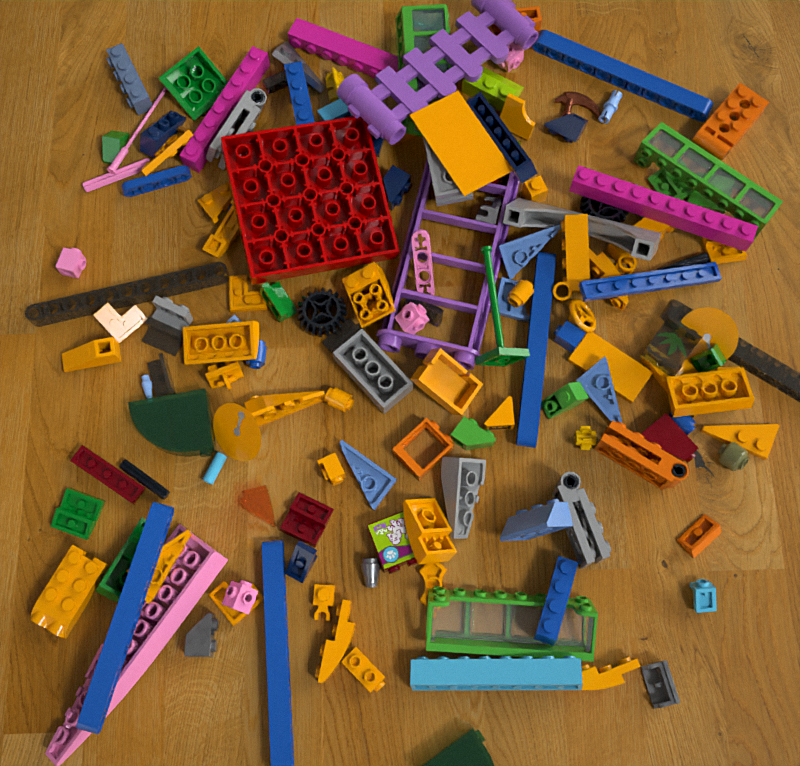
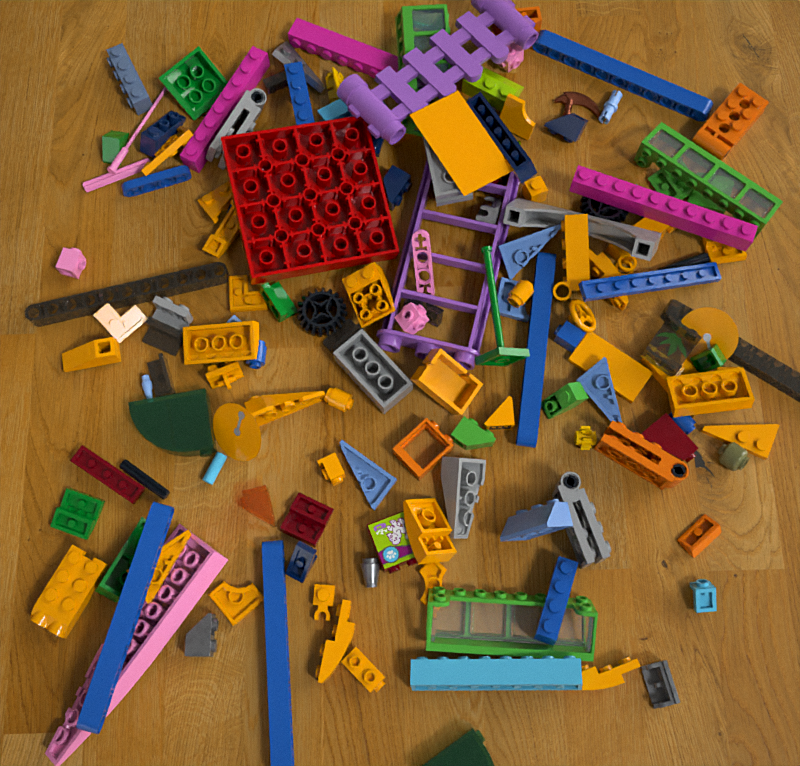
(240, 596): bright pink brick -> none

